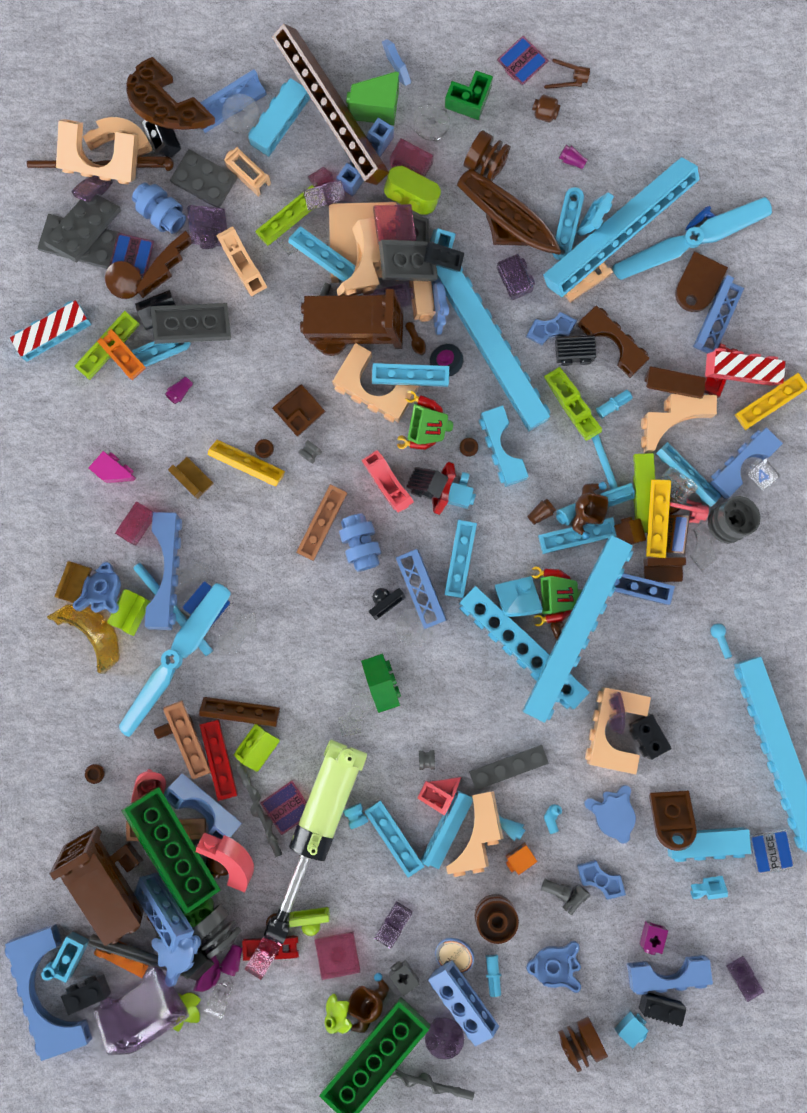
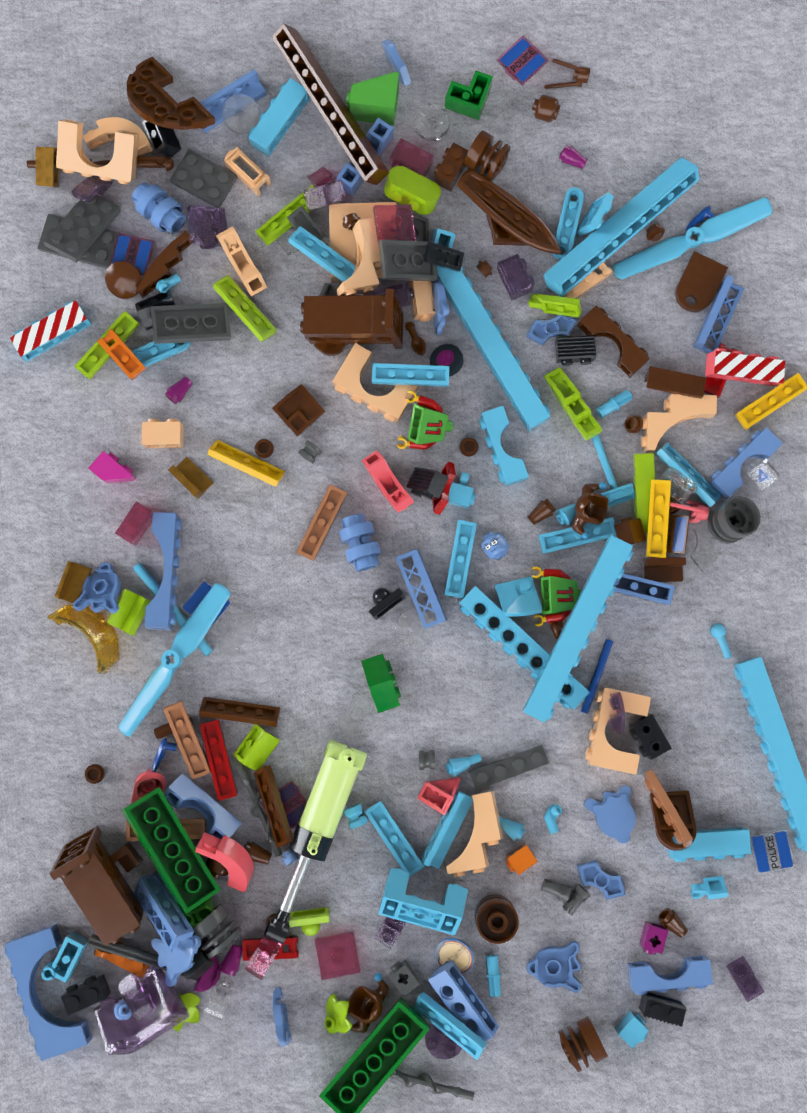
(46, 169): none -> pearl gold panel
(119, 1014): none -> light blue plate
(135, 998): none -> clear purple slope
(162, 434): none -> light nougat brick
(164, 745): none -> blue bar
(165, 284): none -> medium azure arm
(244, 308): none -> lime plate
(257, 853): none -> reddish brown cone
(273, 806): none -> reddish brown plate
(281, 1018): none -> medium blue tile
(289, 857): none -> light blue plate
(303, 219): none -> dark grey plate
(350, 220): none -> reddish brown plate
(429, 914): none -> medium azure plate
(450, 1025): none -> medium azure plate
(451, 168): none -> reddish brown brick
(458, 765): none -> medium azure cone
(484, 268): none -> reddish brown plate
(495, 545): none -> medium blue head
(556, 305): none -> lime hinge
(597, 676): none -> blue bar
(633, 424): none -> reddish brown plate
(655, 232): none -> reddish brown plate
(671, 816): none -> nougat plate
(672, 922): none -> reddish brown cone

